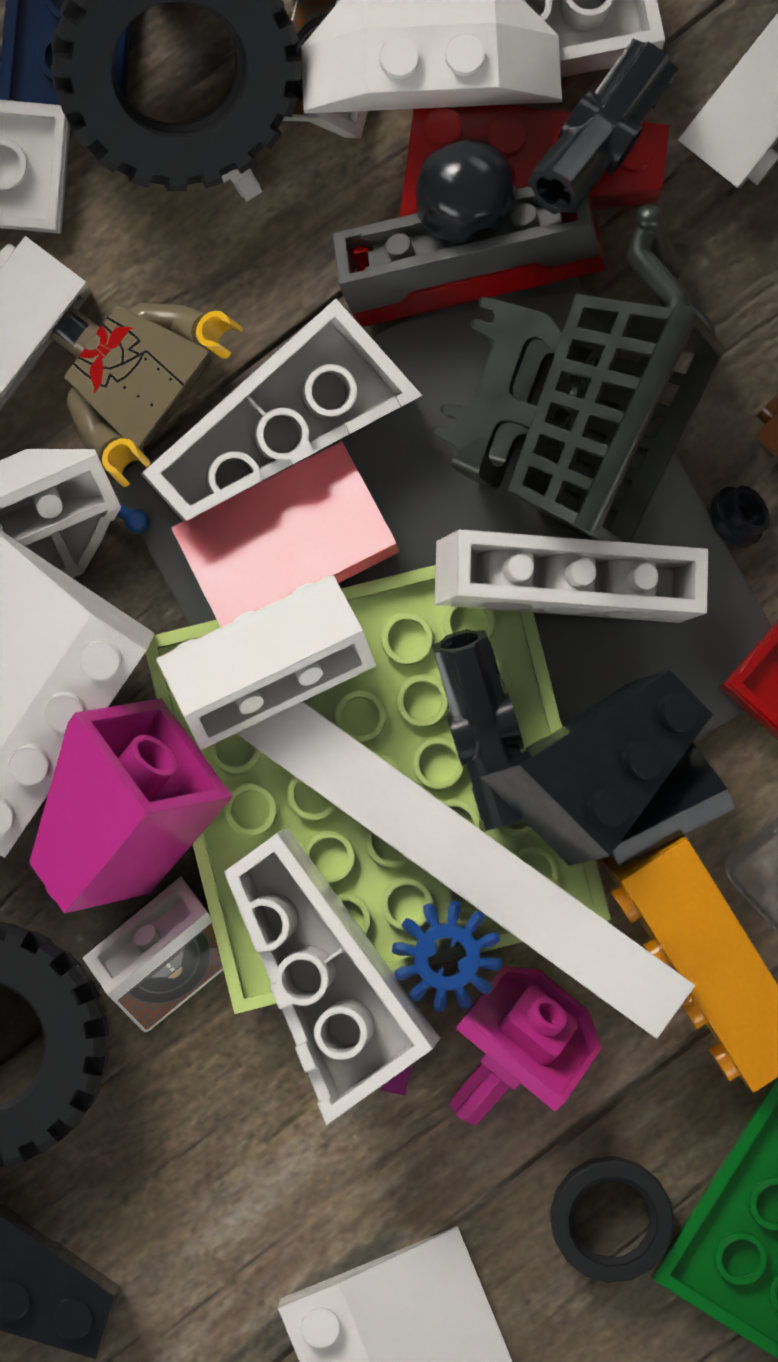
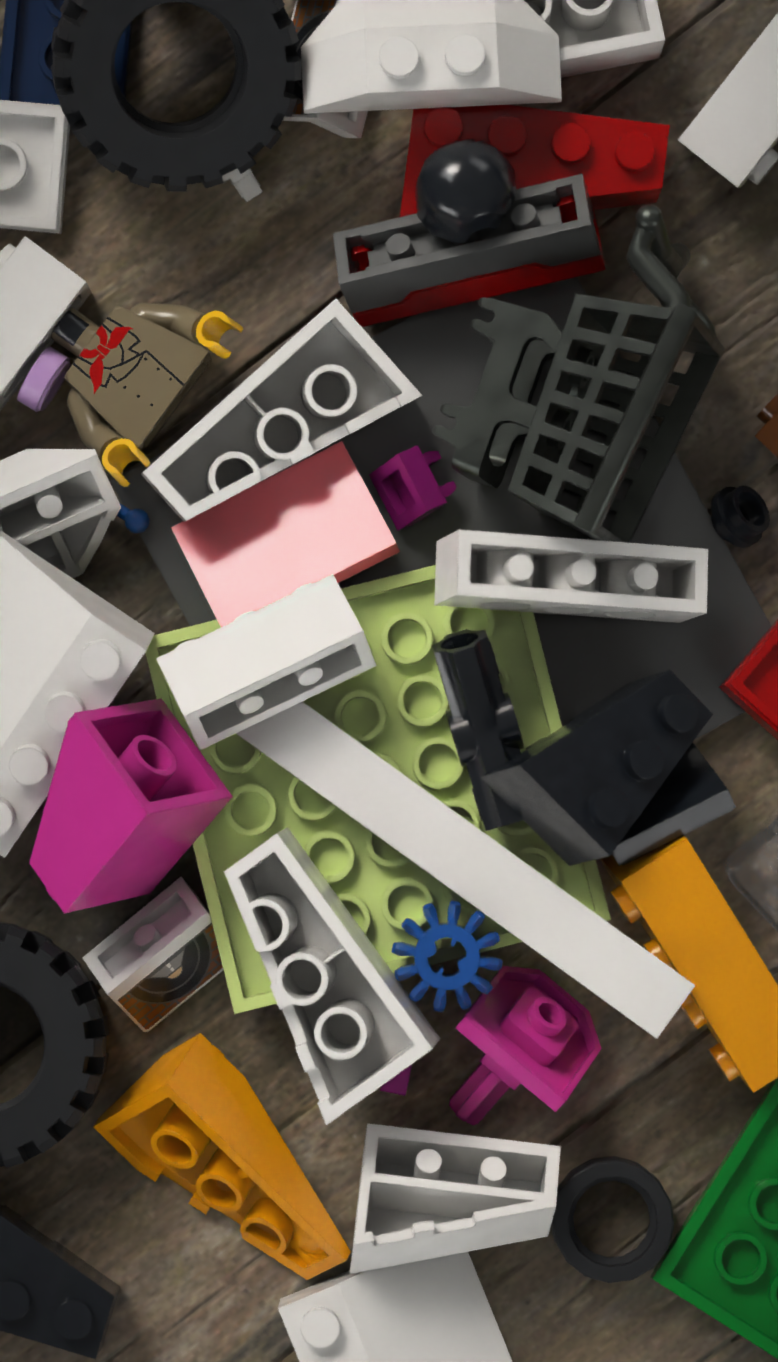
(44, 379): none -> lavender tile
(212, 1136): none -> light orange wedge
(410, 487): none -> magenta tile
(448, 1195): none -> white wedge
(602, 128): black piece -> none

